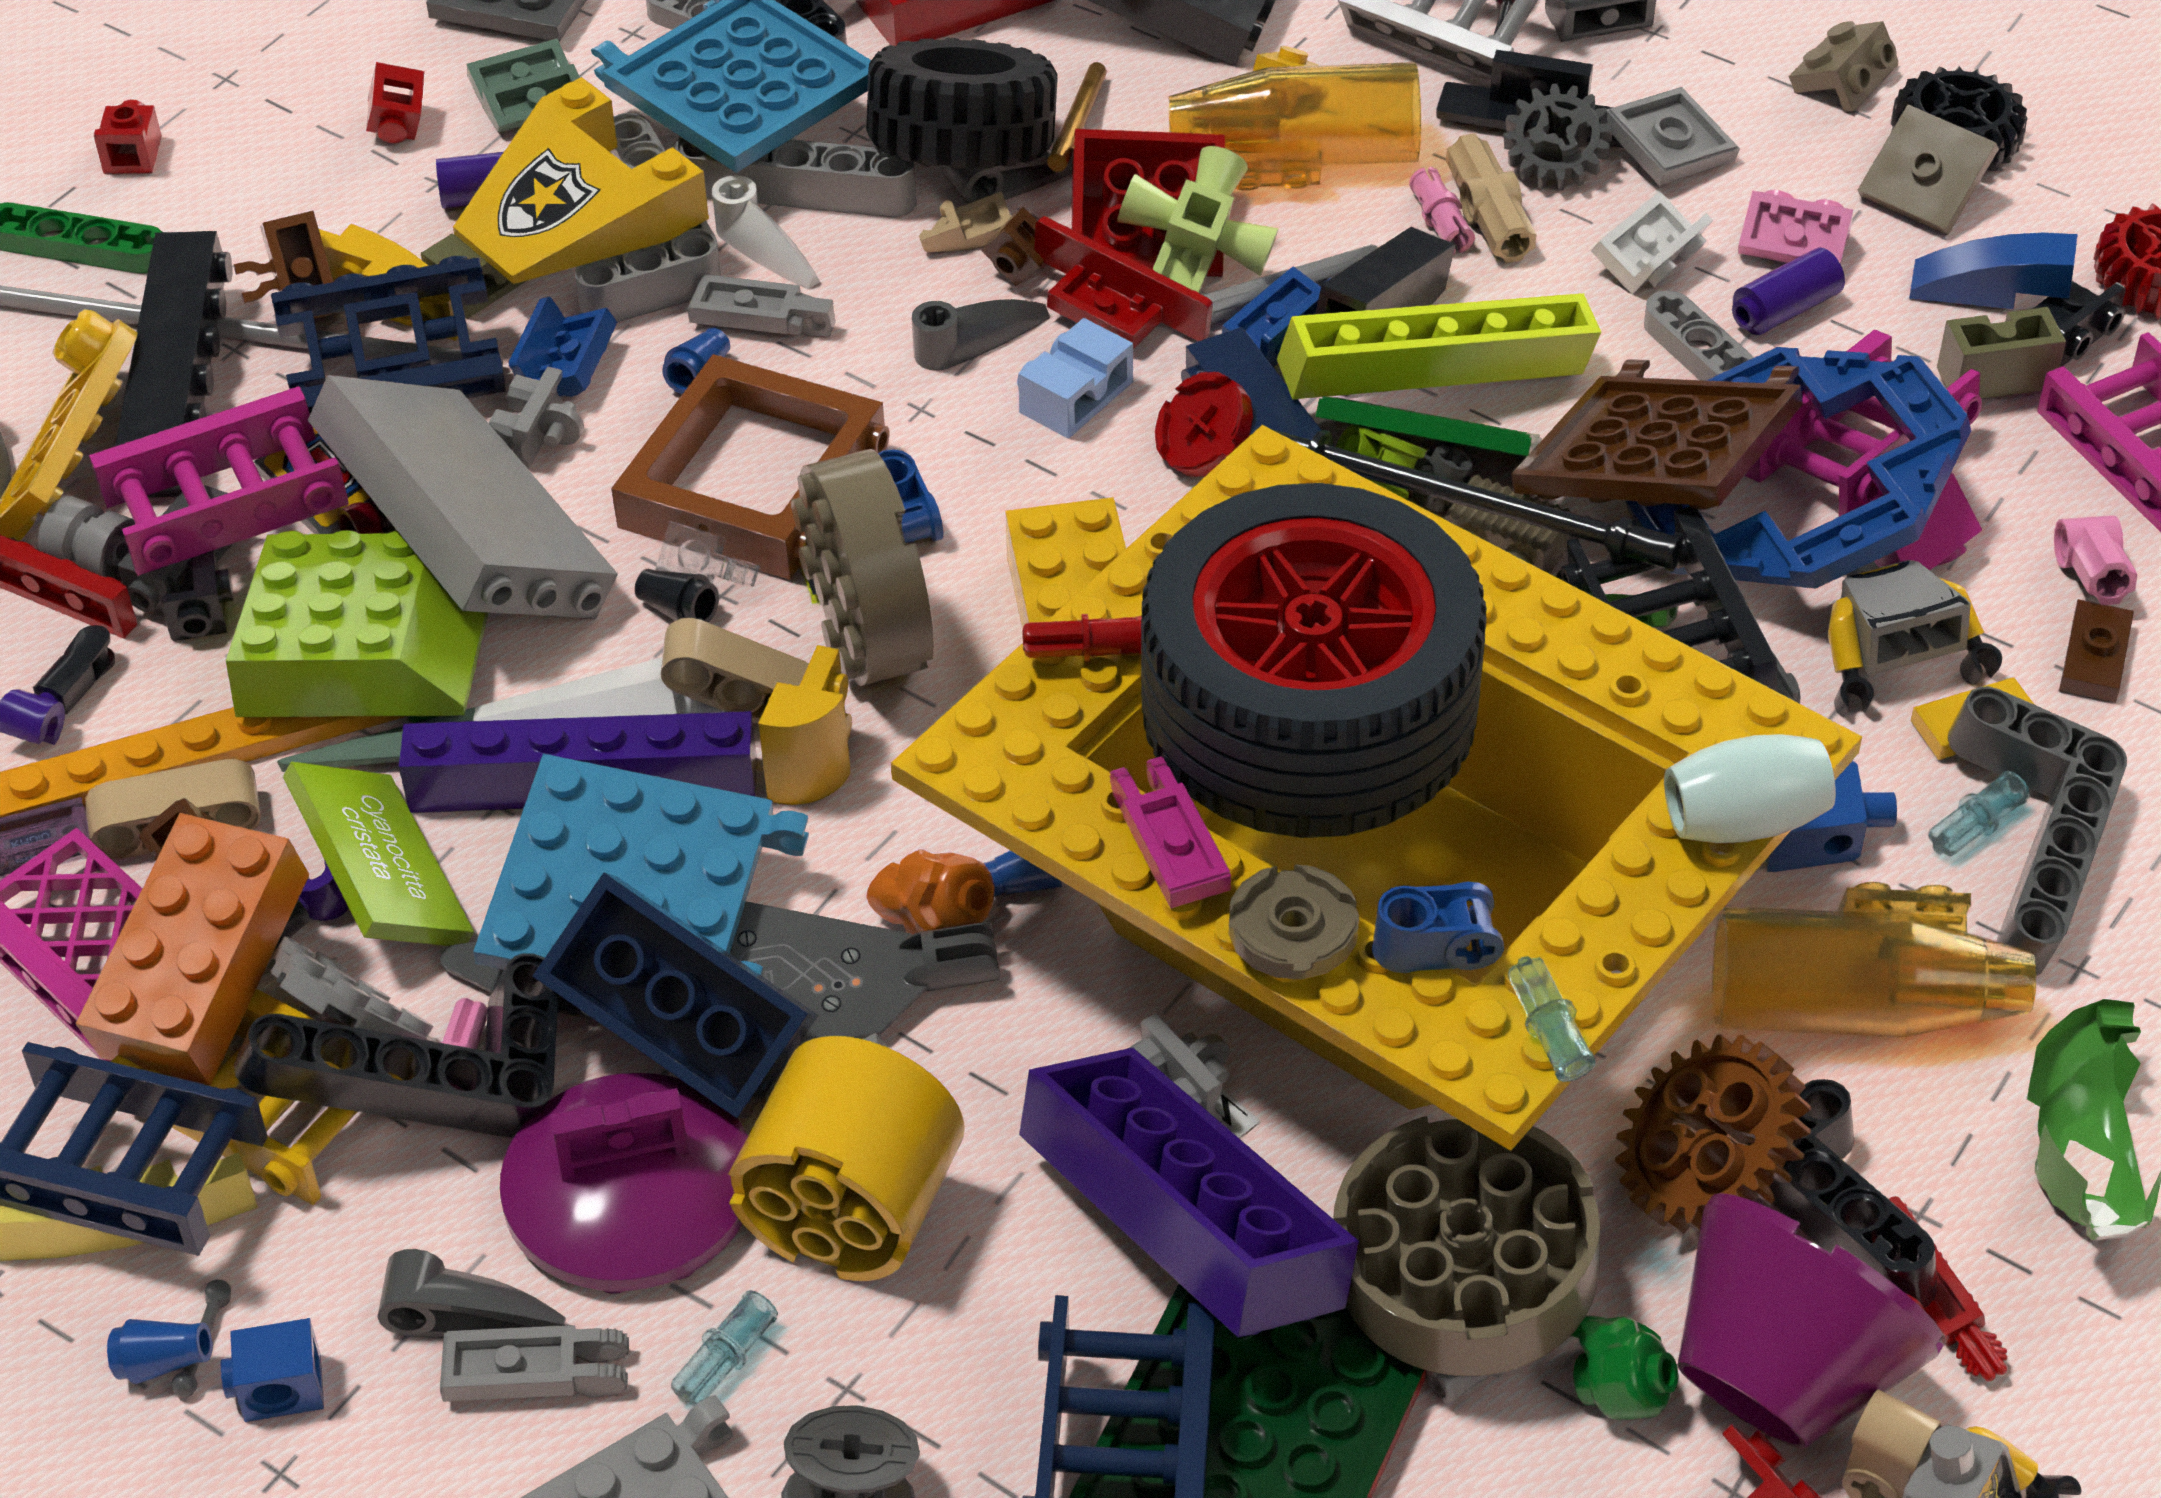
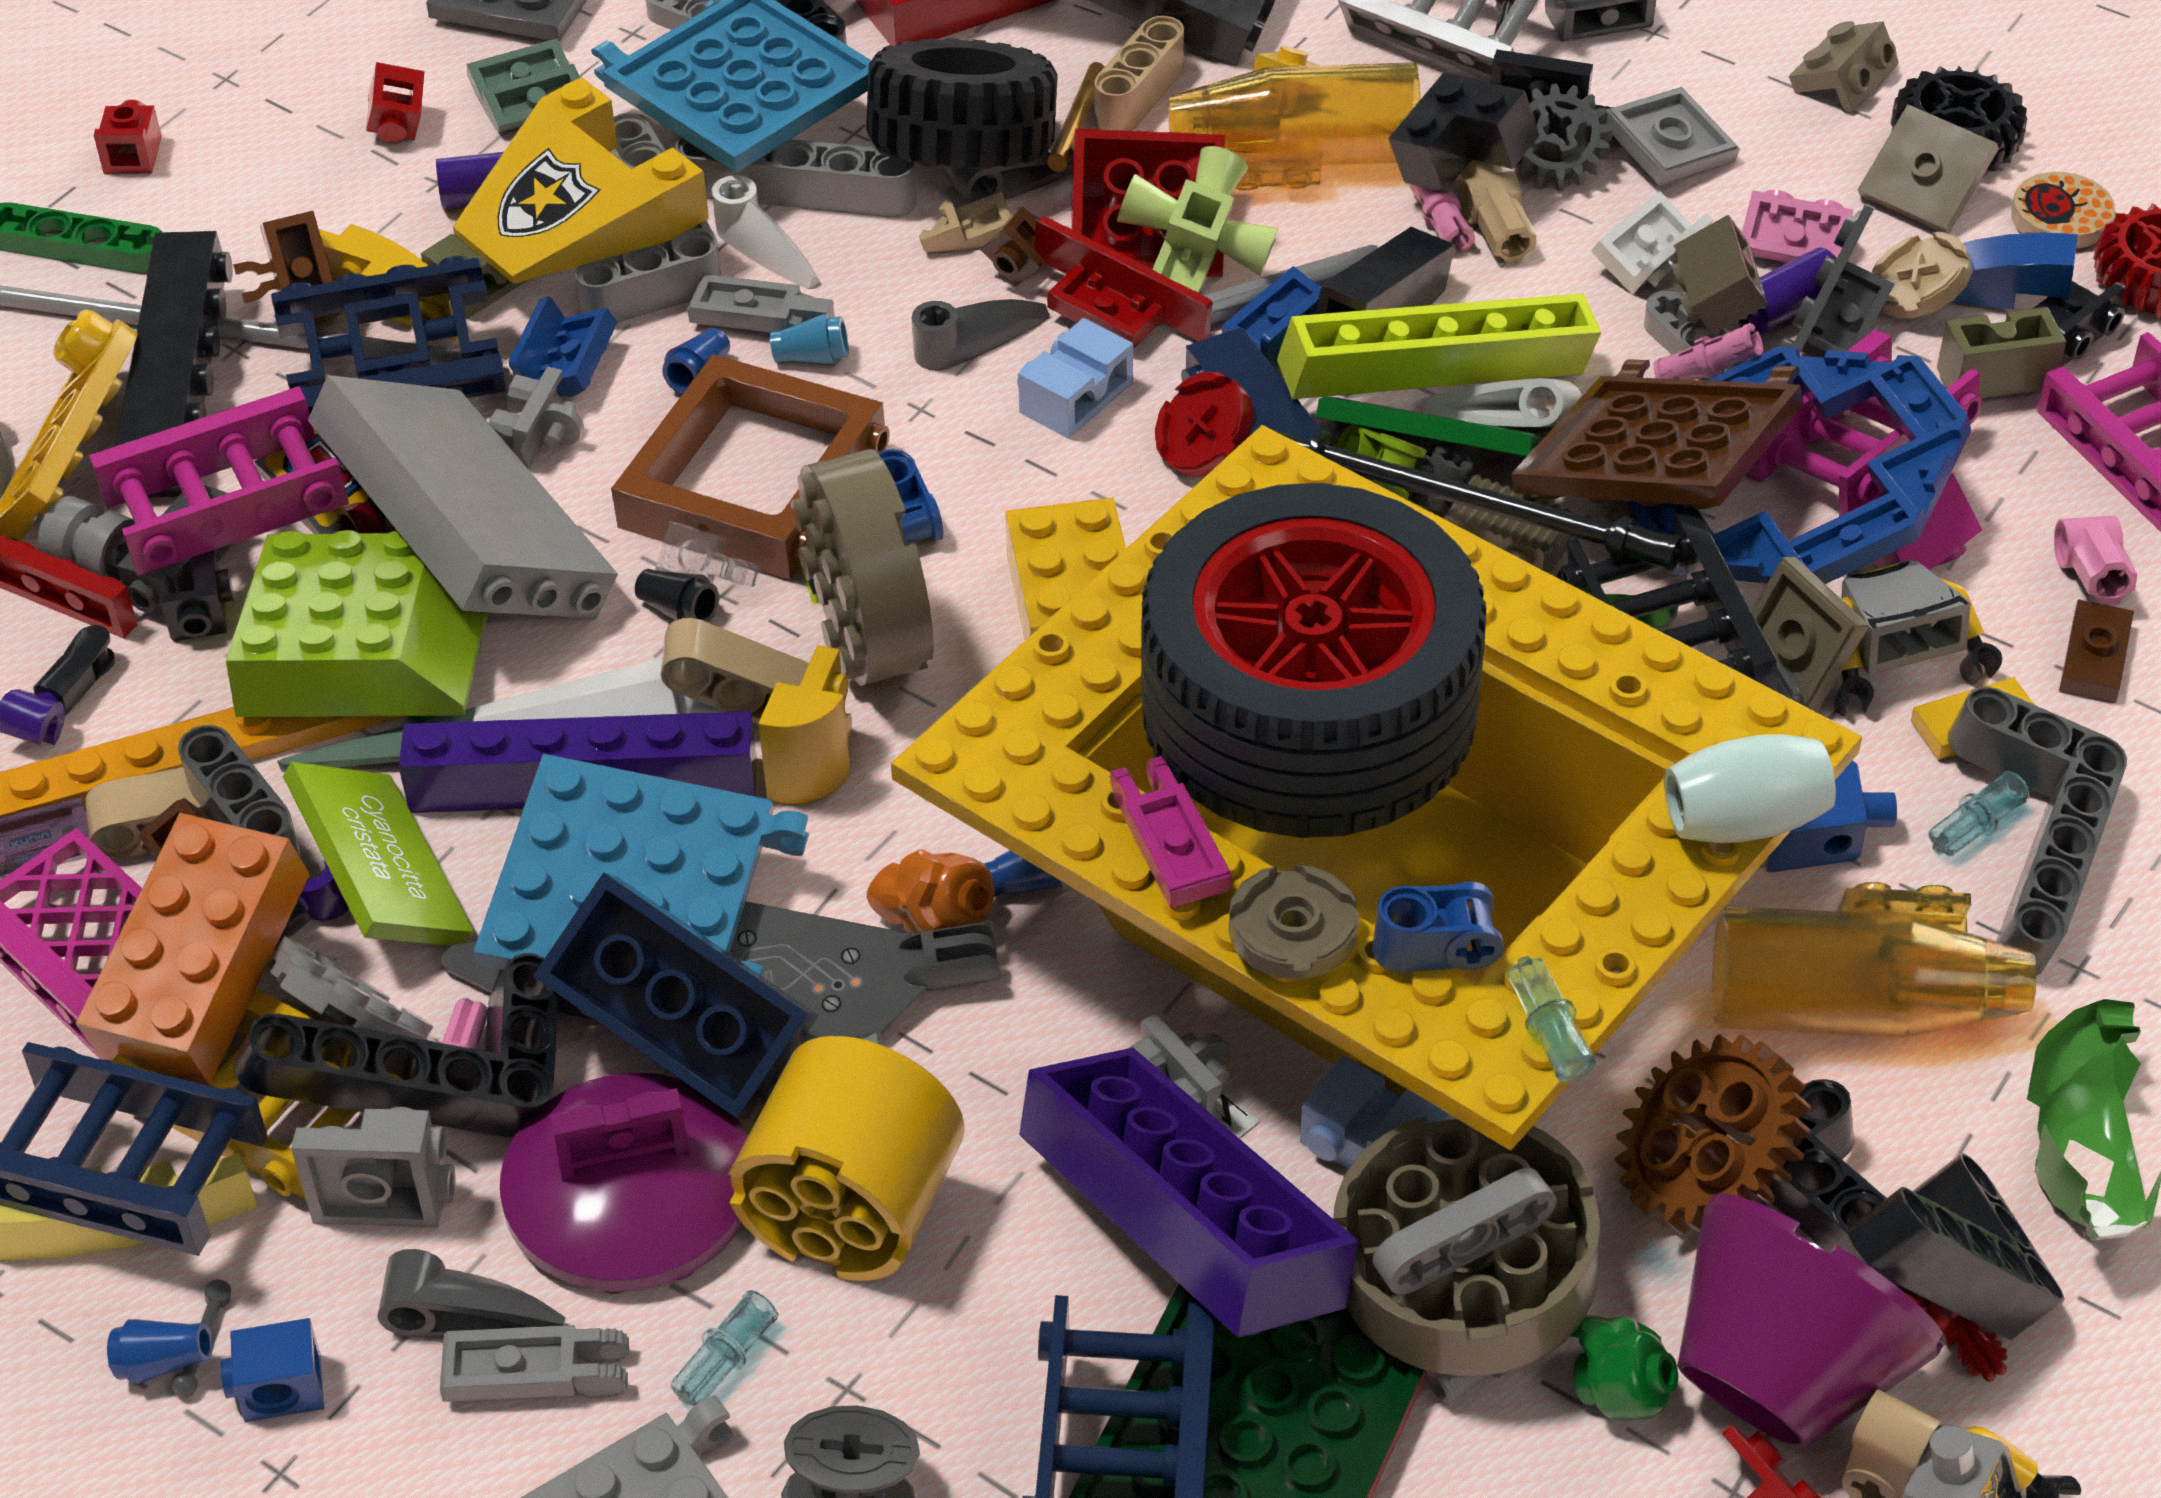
(231, 785): none -> dark grey beam
(377, 1173): none -> light grey plate
(812, 341): none -> dark azure cone
(1083, 637): red axle -> none
(1139, 74): none -> tan beam
(1355, 1110): none -> light blue brick
(1460, 123): none -> black brick
(1464, 1231): none -> light grey beam
(1506, 402): none -> white piece
(1710, 355): none -> bright pink pin
(1718, 276): none -> dark tan brick
(1808, 629): none -> dark tan plate
(1846, 303): none -> dark grey bracket
(1924, 274): none -> tan tile
(1959, 1249): none -> black beam
(2063, 205): none -> tile

